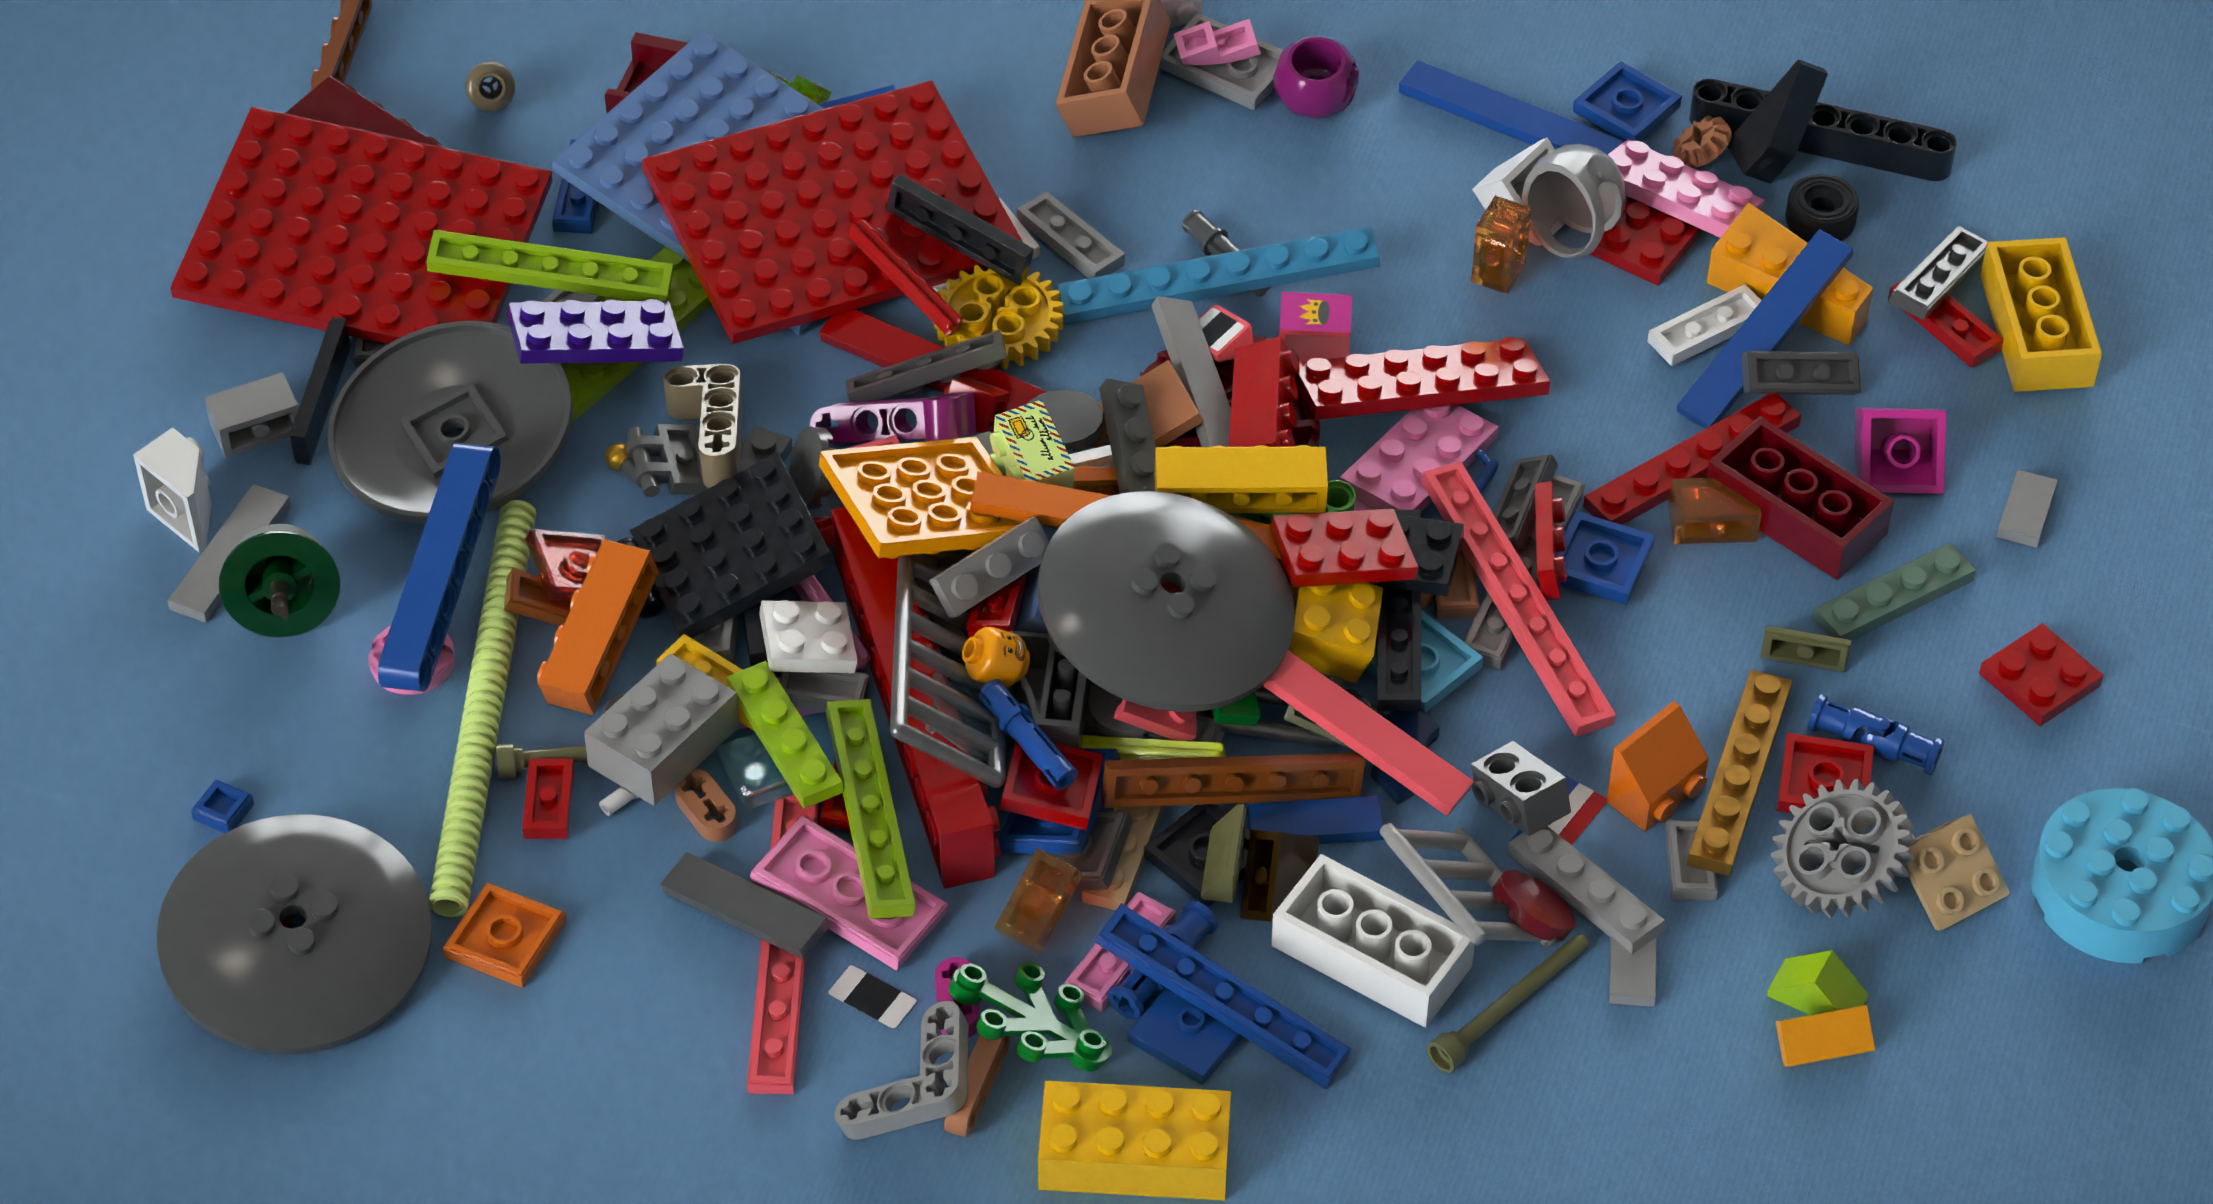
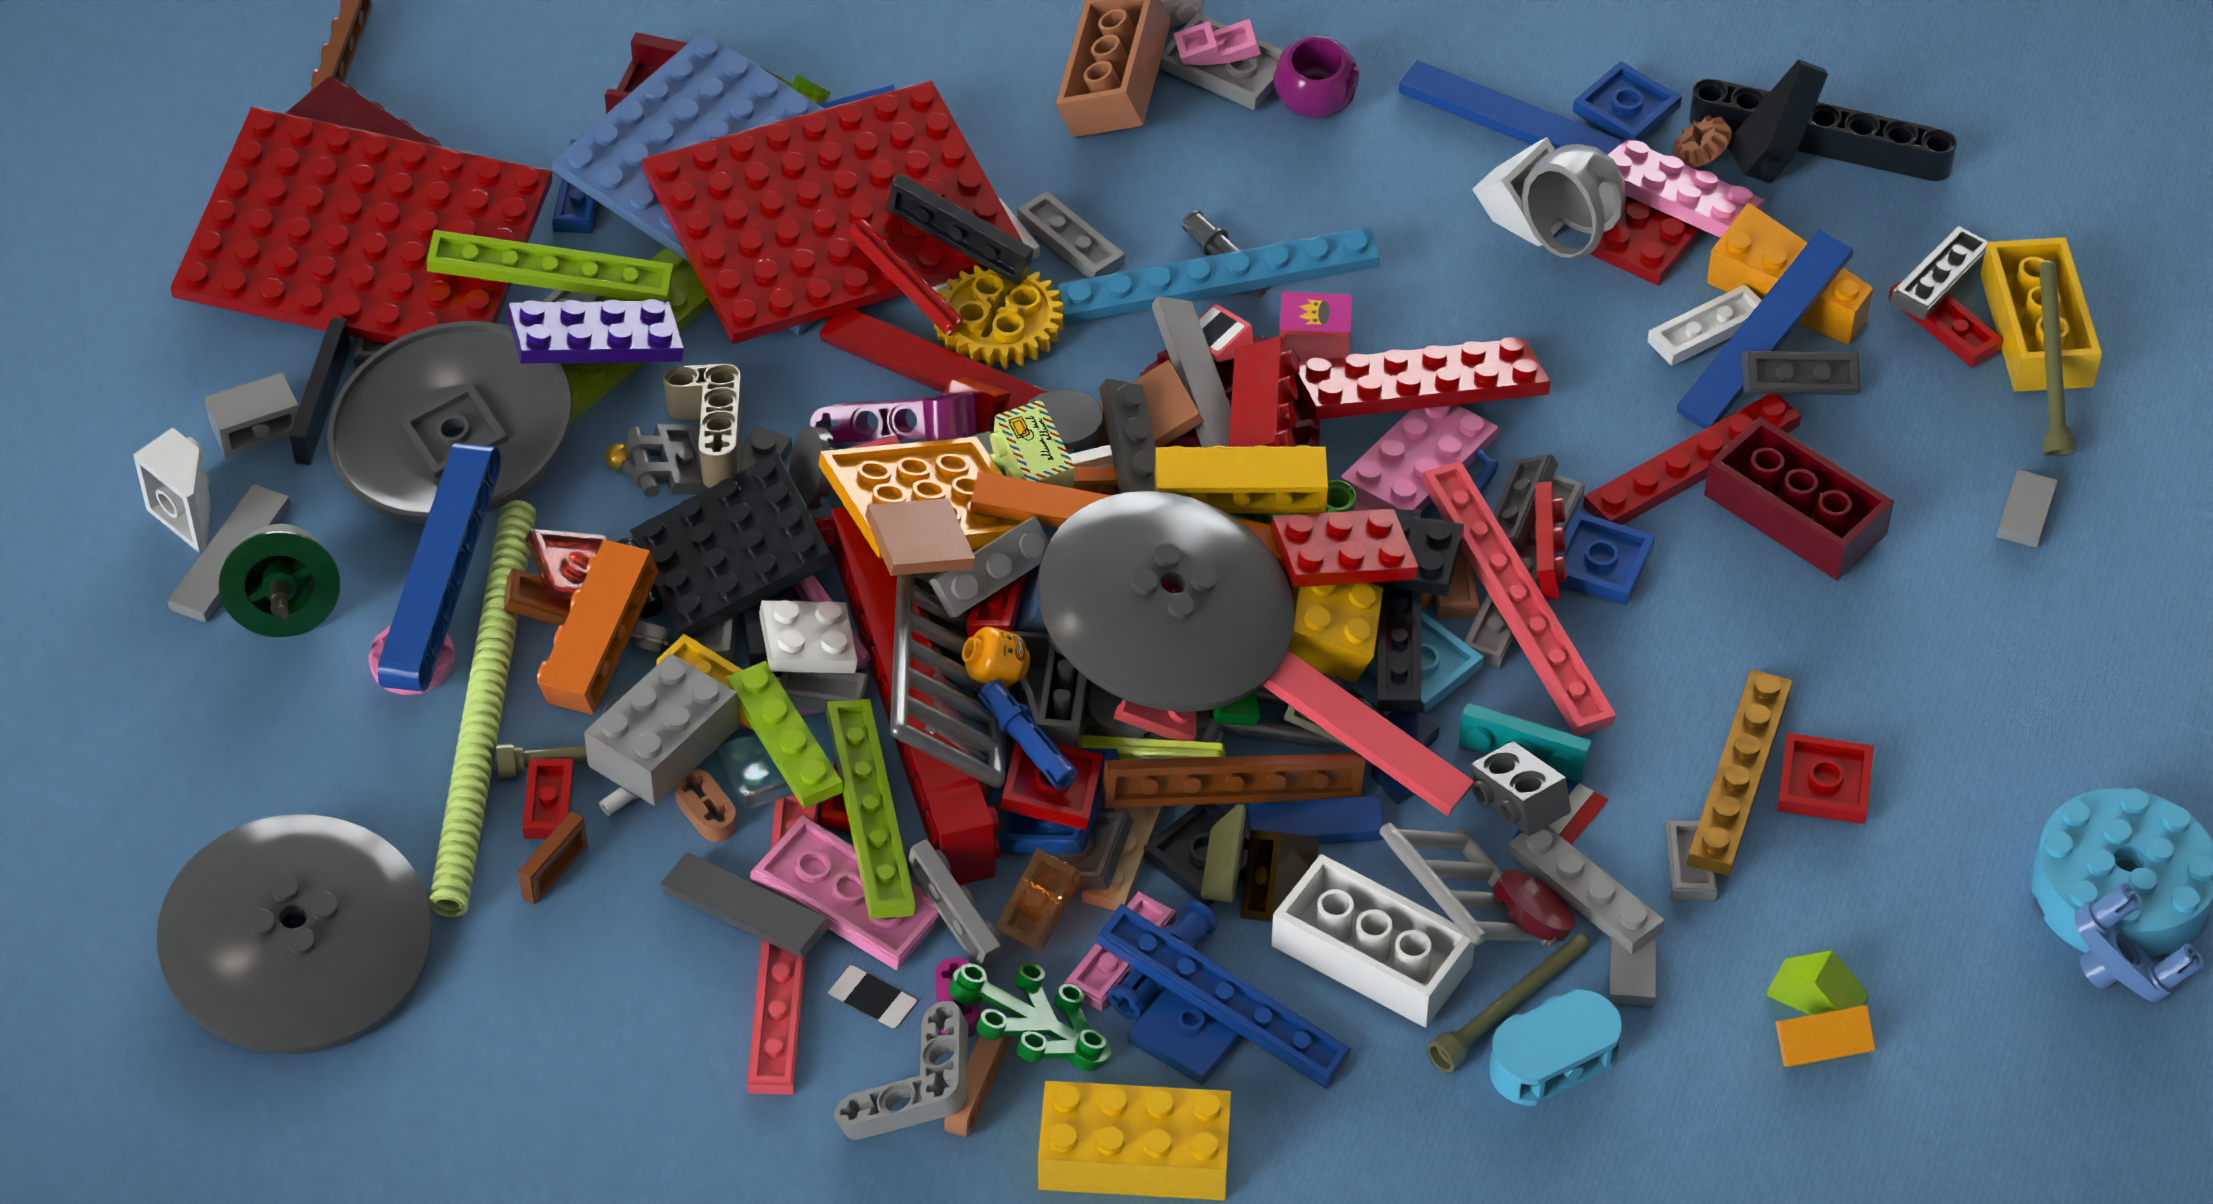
(222, 806): blue tile -> none
(493, 99): dark tan head -> none
(504, 935): orange tile -> none
(552, 858): none -> dark orange tile
(650, 635): none -> light grey plate
(919, 536): none -> nougat tile
(941, 365): dark grey plate -> none
(953, 904): none -> light grey plate
(1489, 730): none -> teal plate
(1501, 244): clear orange brick -> none
(1554, 1047): none -> medium azure brick
(1657, 768): orange slope -> none
(1710, 513): clear orange slope -> none
(1805, 649): olive slope -> none
(1826, 192): black tyre -> none
(1843, 848): light grey gear -> none
(1890, 738): blue piece -> none
(1895, 593): sand green plate -> none
(1901, 449): dark pink slope -> none
(1954, 872): tan bracket -> none
(2041, 674): red plate -> none
(2058, 437): none -> olive piece
(2119, 958): none -> medium blue connector

